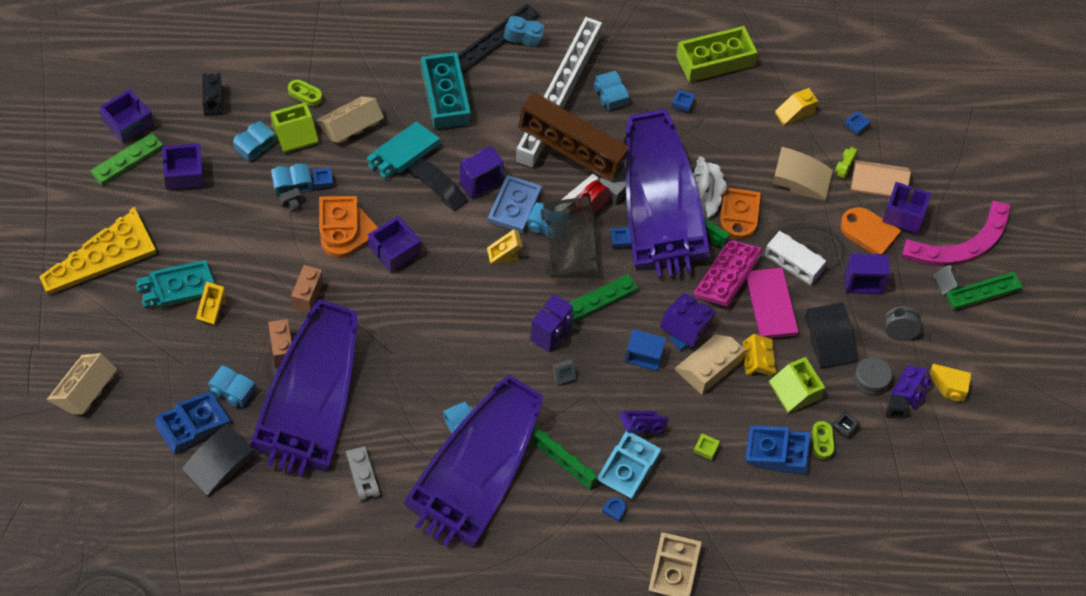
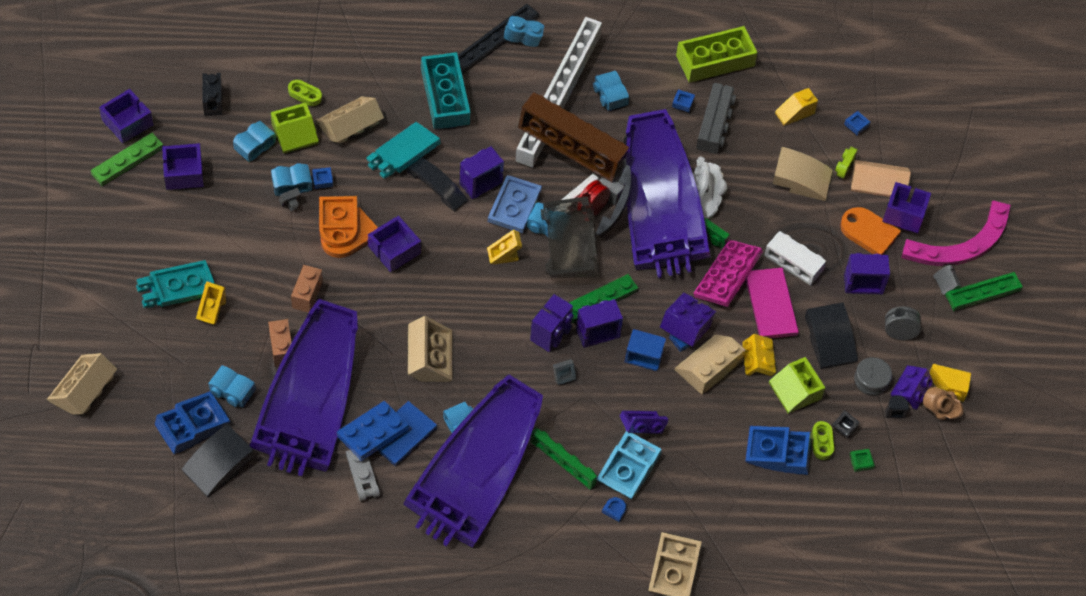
(106, 251): yellow wing -> none
(372, 430): none -> blue plate
(419, 429): none -> blue tile
(429, 351): none -> tan slope
(599, 323): none -> dark purple piece
(606, 223): none -> black slope
(620, 237): blue plate -> none
(706, 446): lime plate -> none
(715, 118): none -> dark grey brick
(739, 210): orange tile -> none
(861, 460): none -> green tile
(943, 403): none -> medium nougat head

